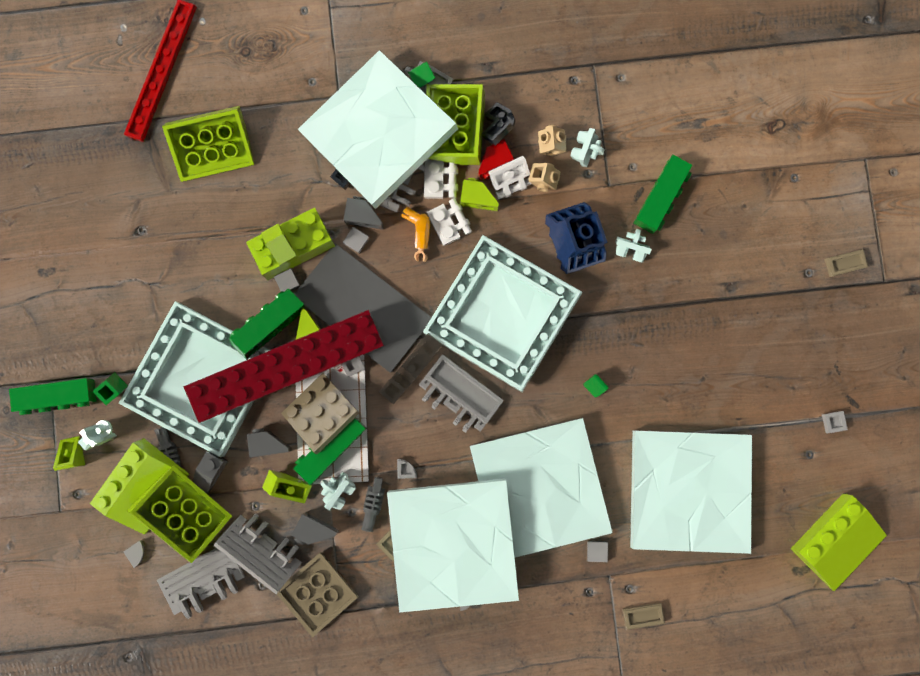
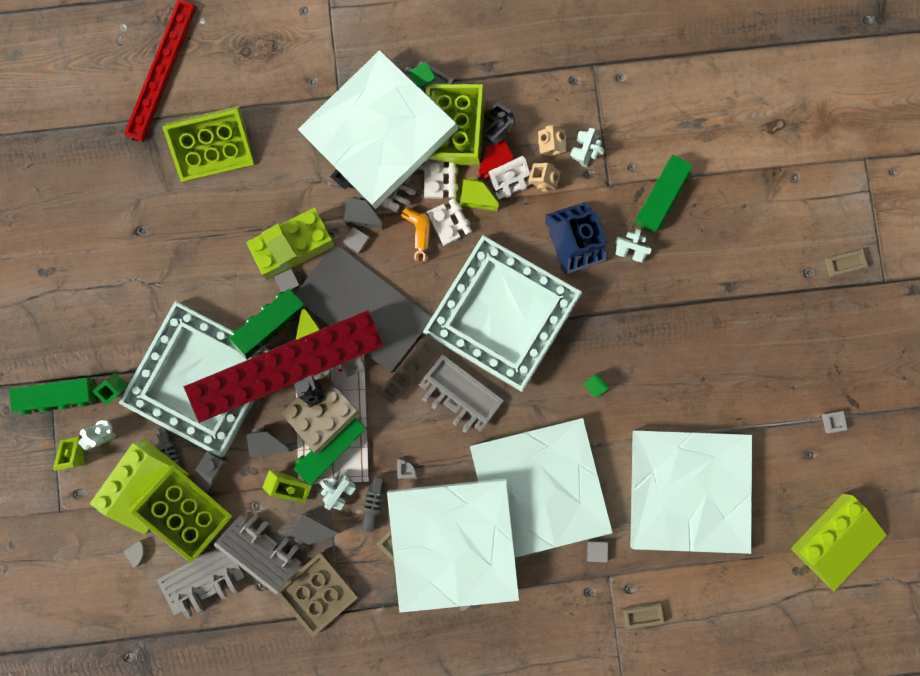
(310, 391): none -> black brick

